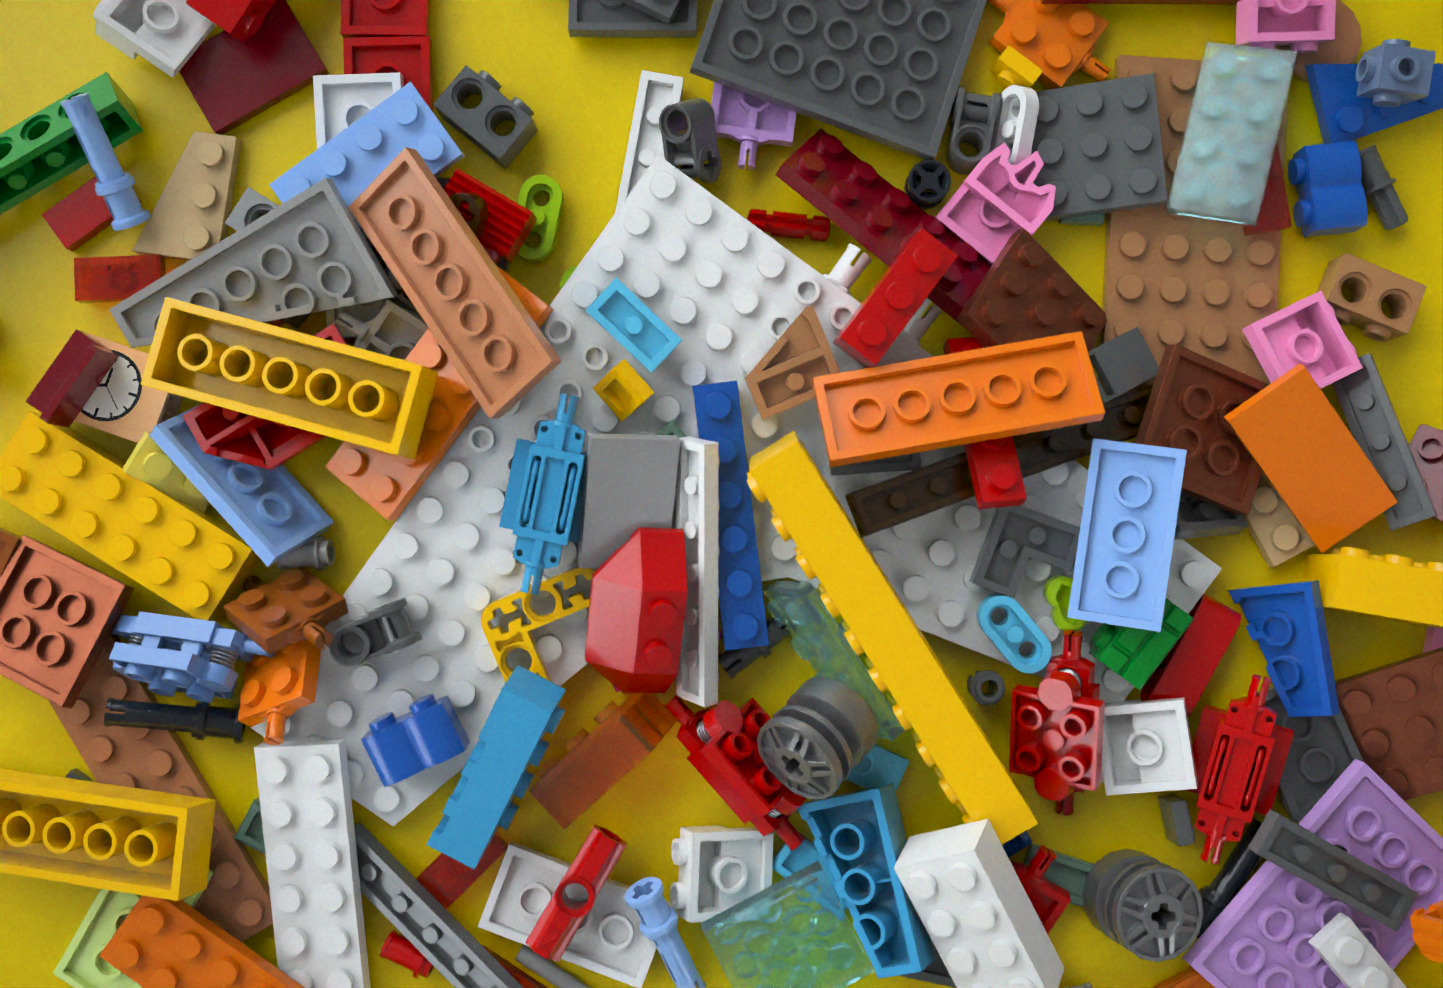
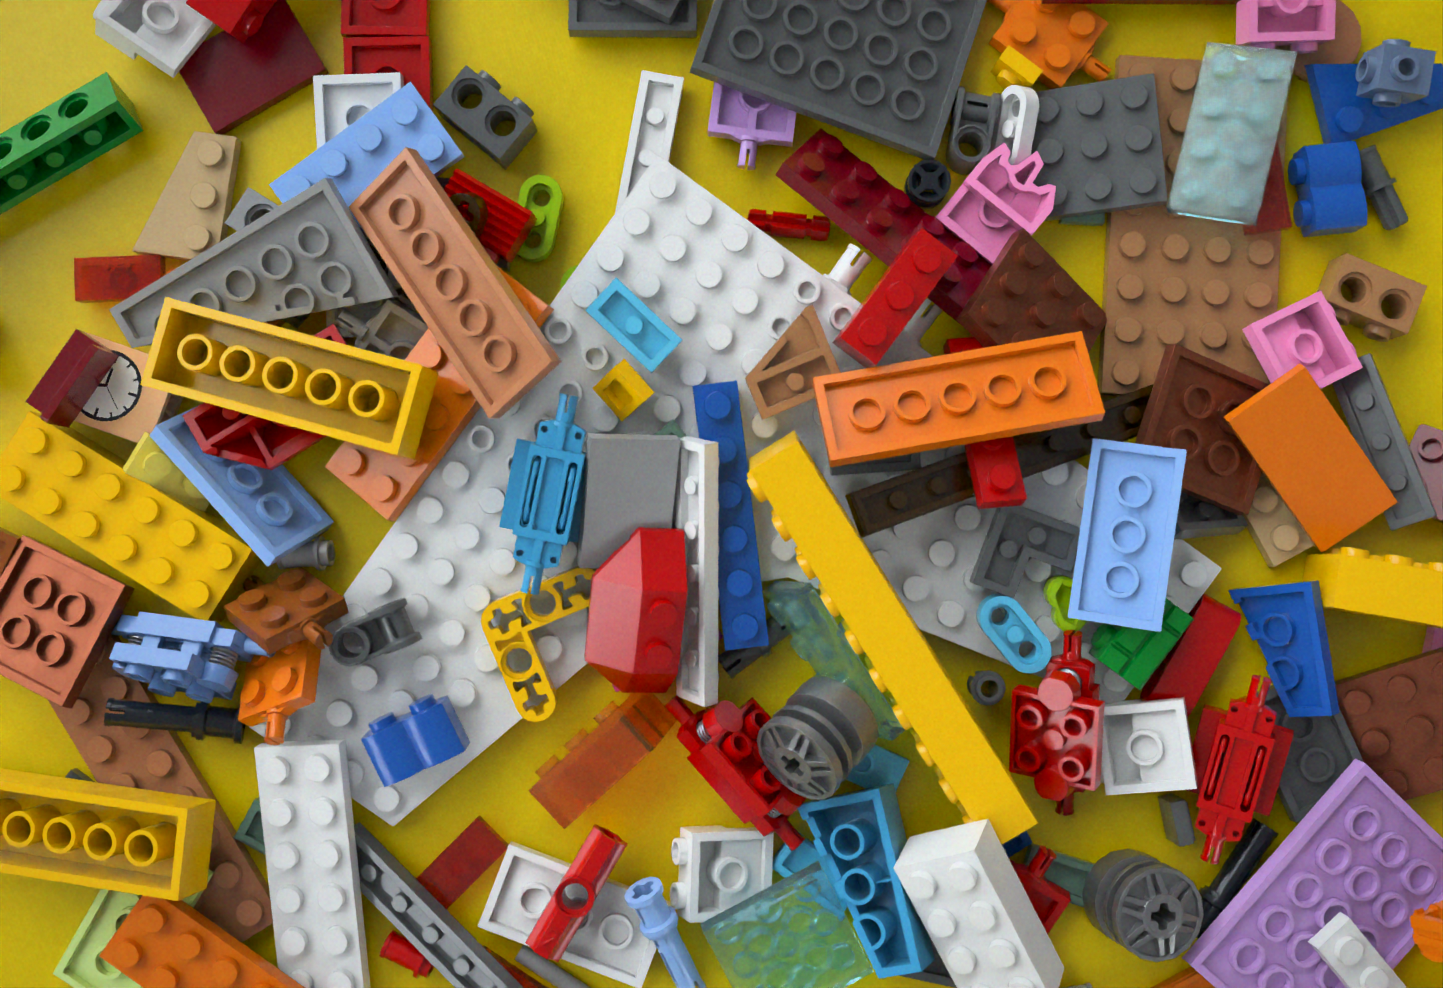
(79, 216): red tile -> none
(112, 182): light blue pin -> none
(499, 766): dark azure wedge -> none
(692, 141): dark grey piece -> none
(1122, 364): dark grey piece -> none
(1332, 870): dark grey plate -> none

